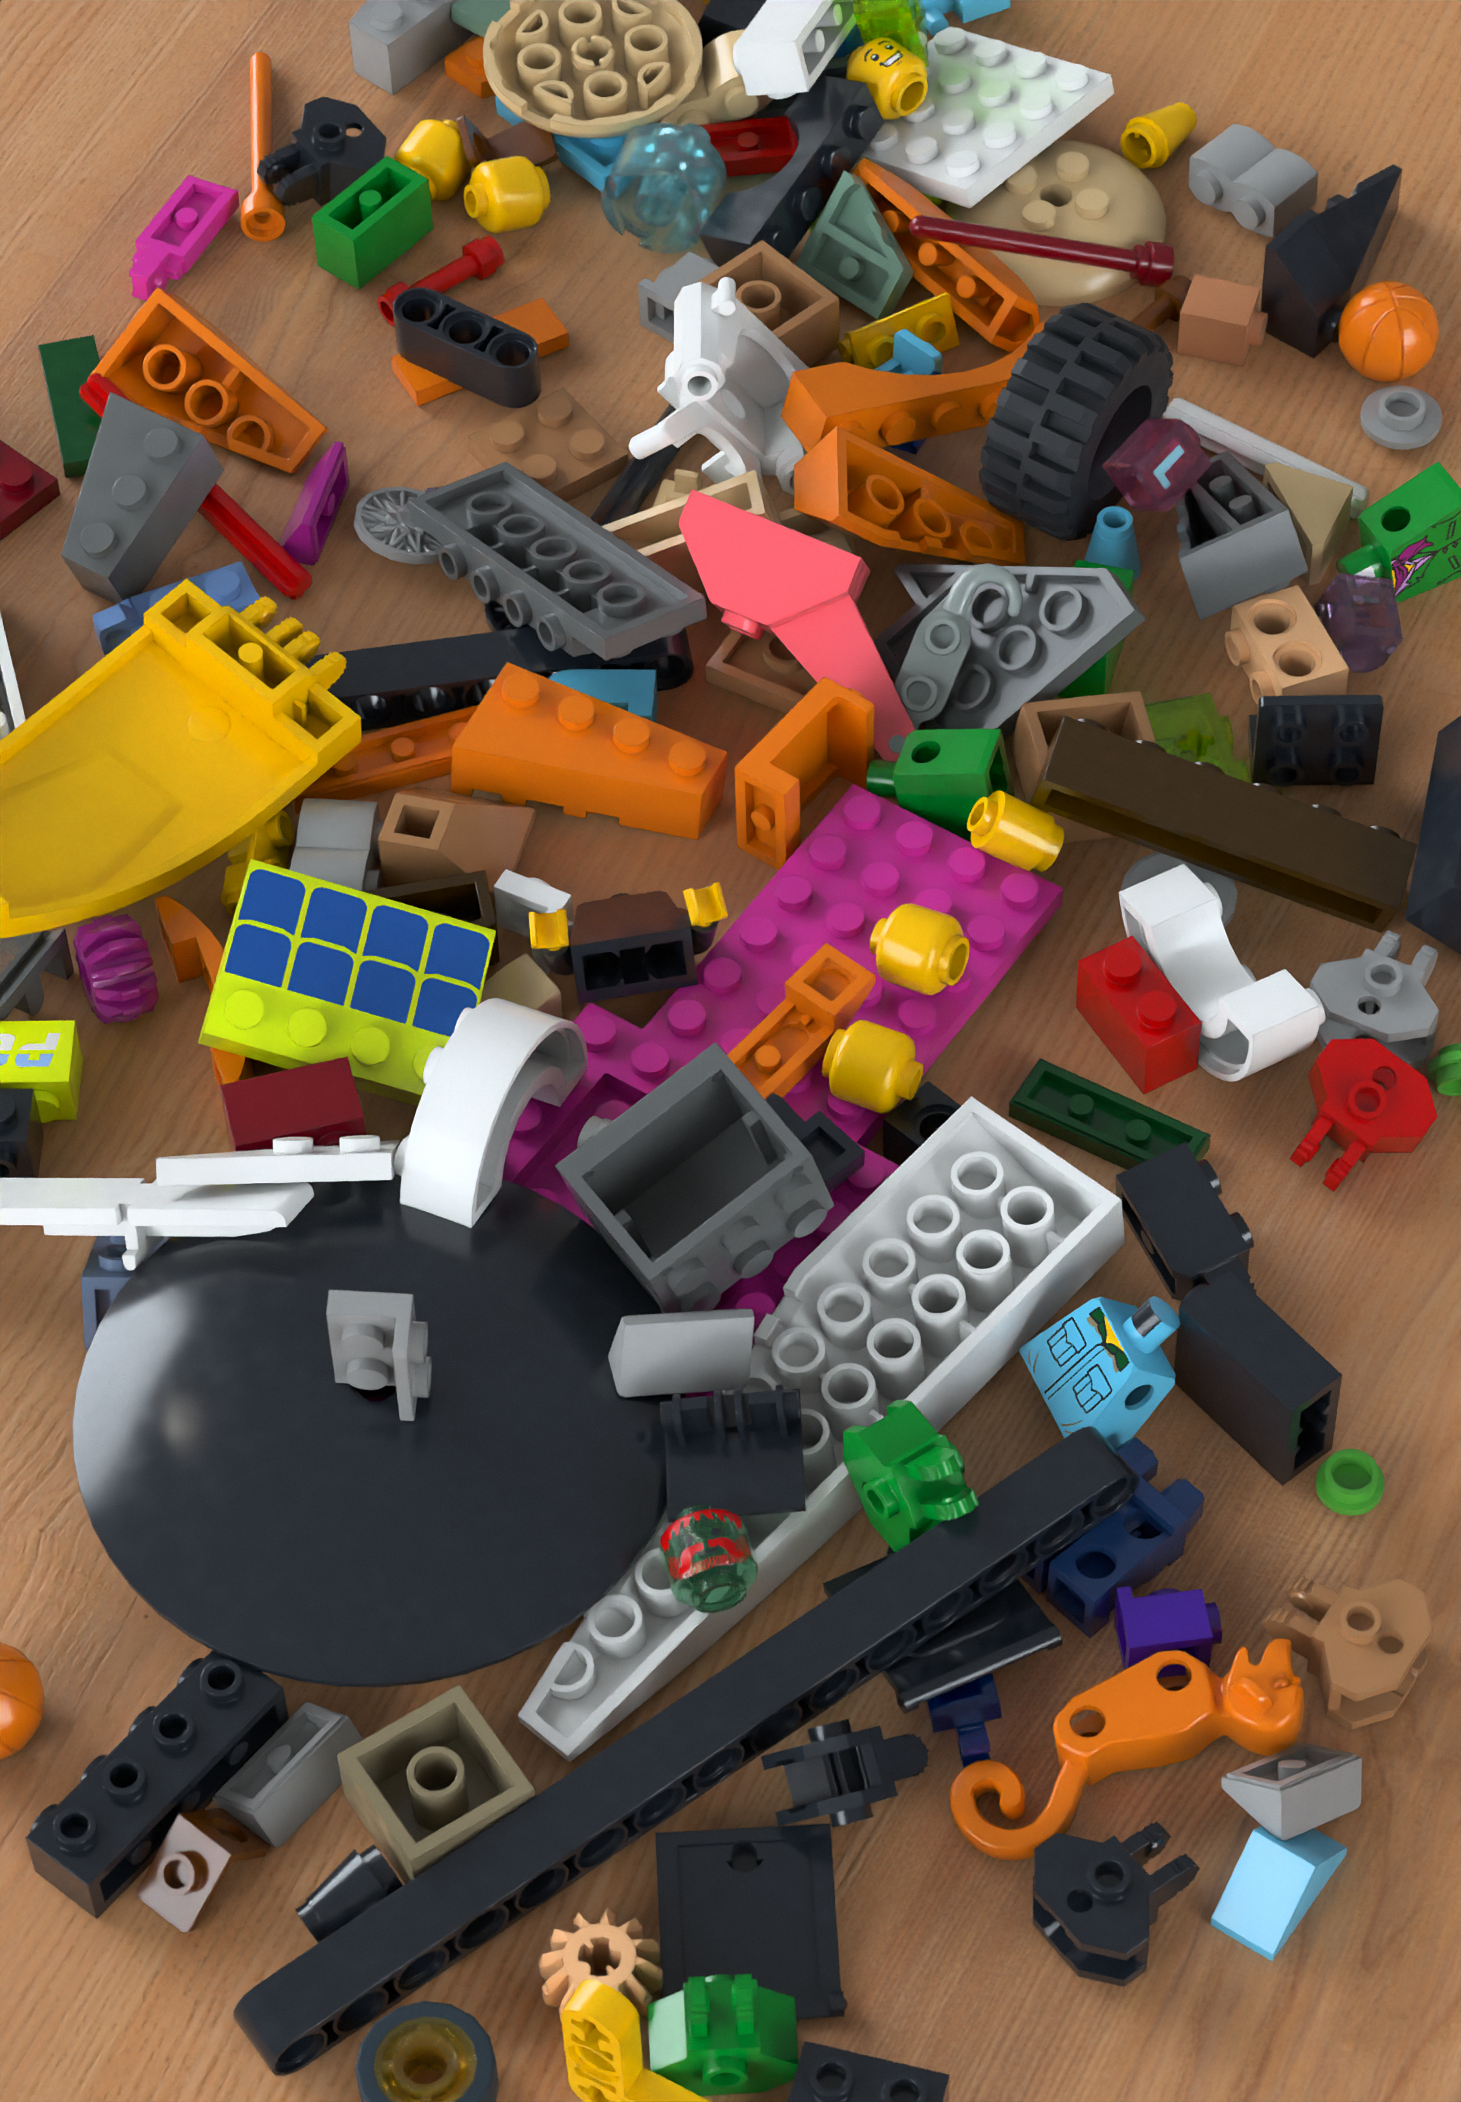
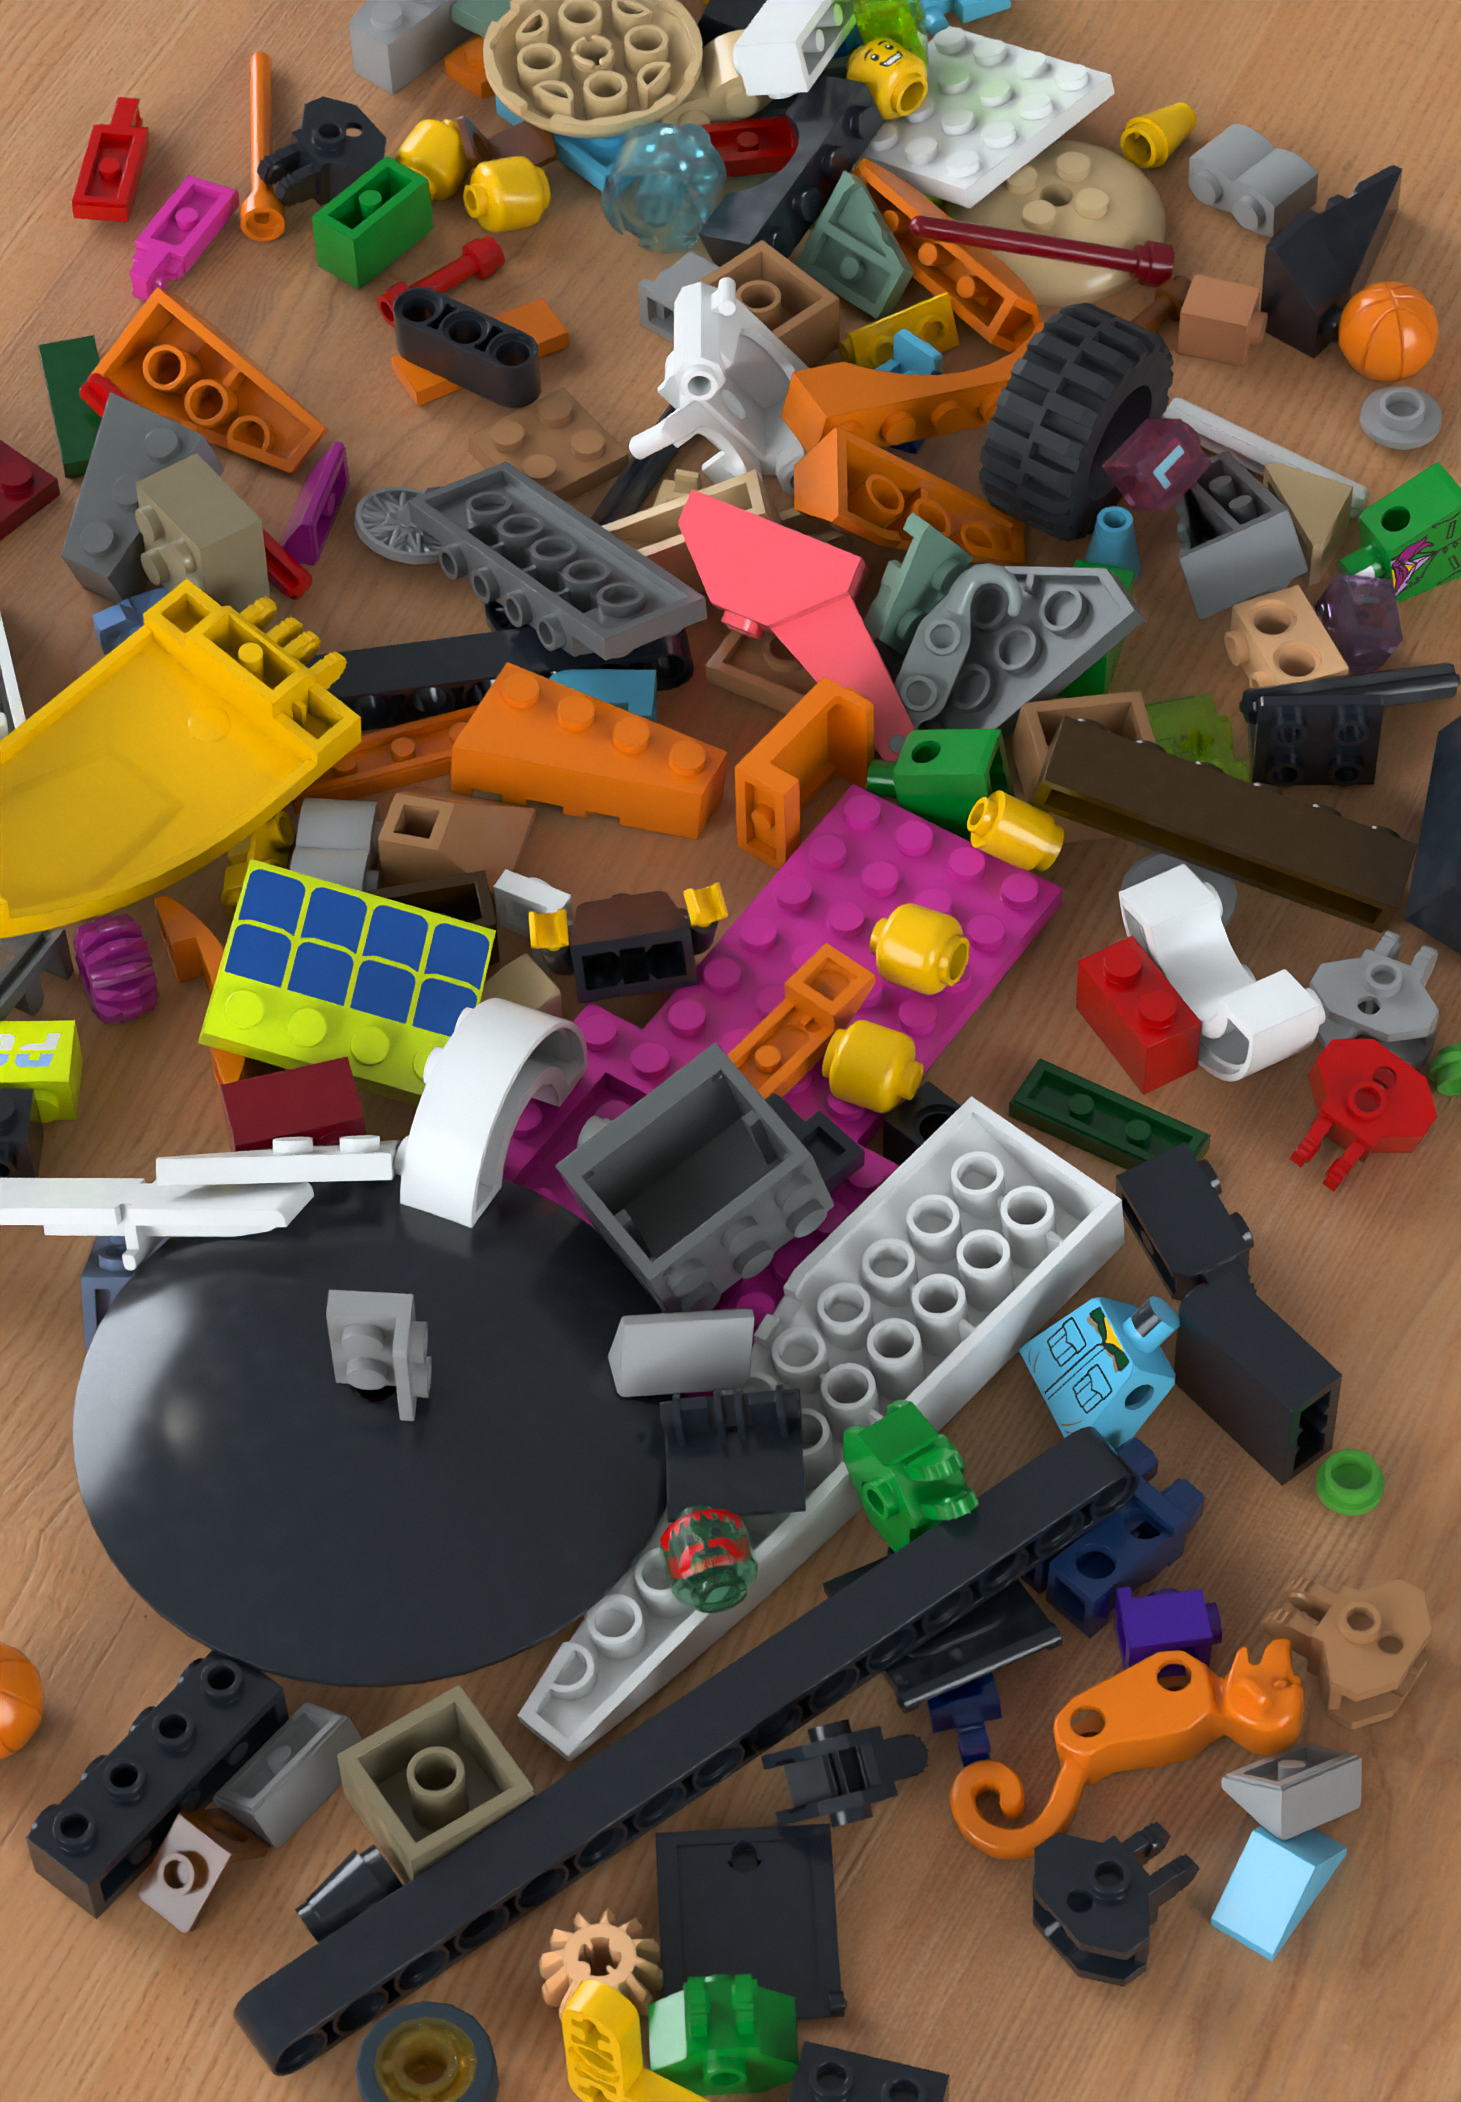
(112, 165): none -> red hinge
(201, 533): none -> dark tan brick
(916, 585): none -> sand green wing
(1394, 685): none -> black axle

